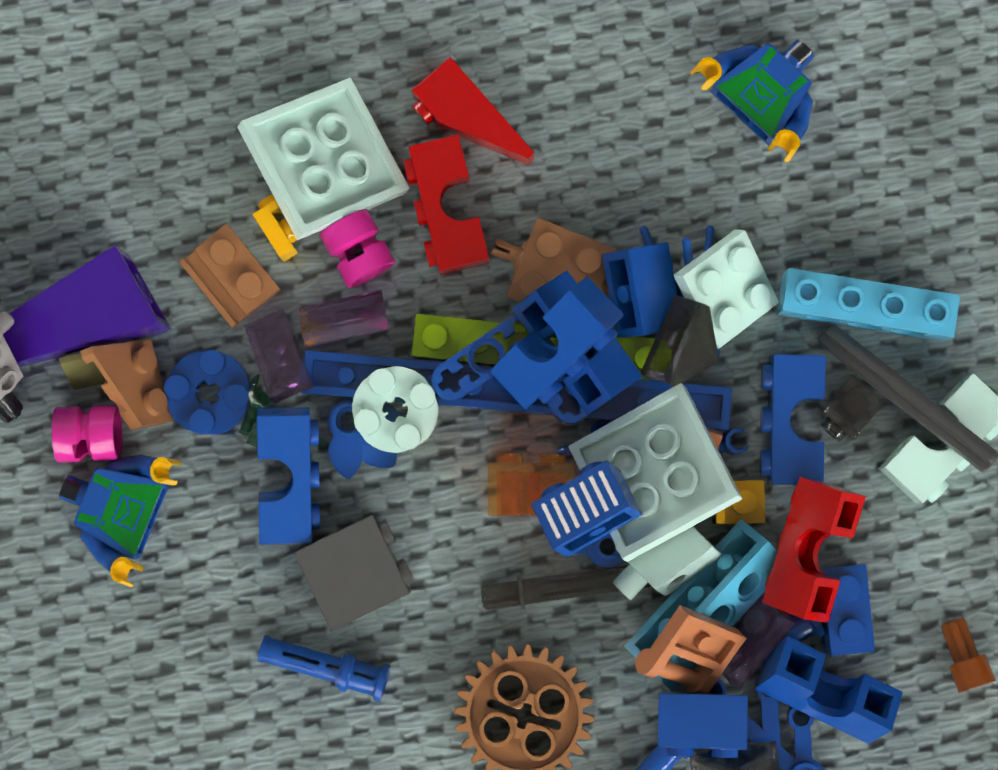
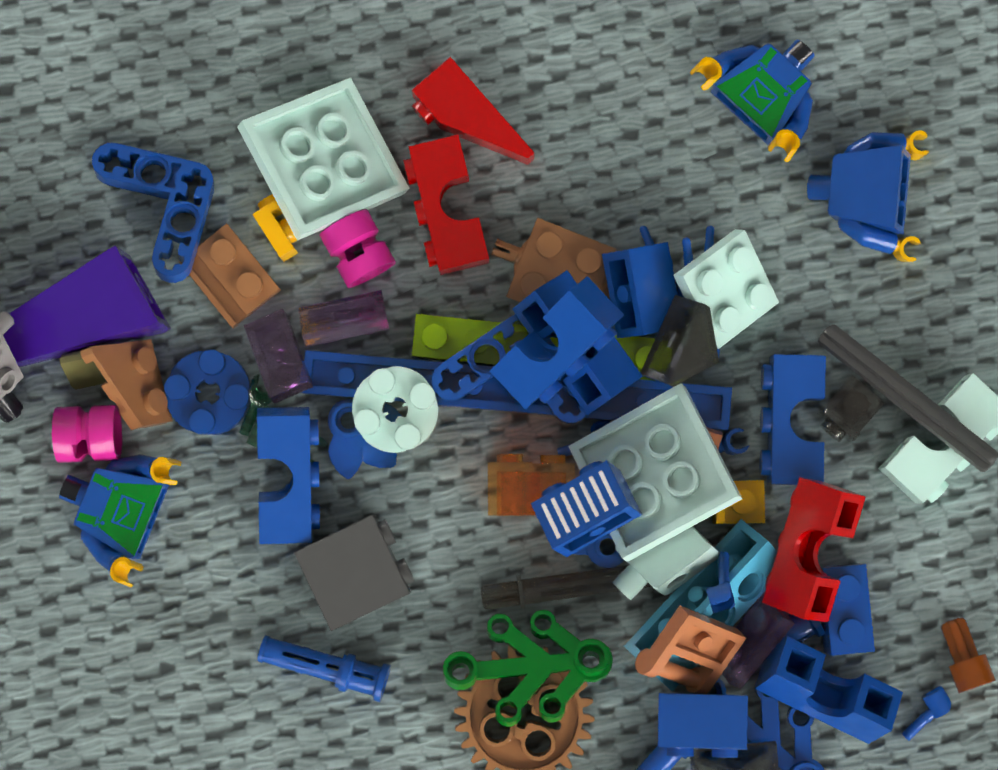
(171, 188): none -> blue beam
(534, 665): none -> green plant
(721, 595): none -> blue hand
(868, 305): medium azure brick -> none
(871, 190): none -> blue torso
(938, 705): none -> blue hand

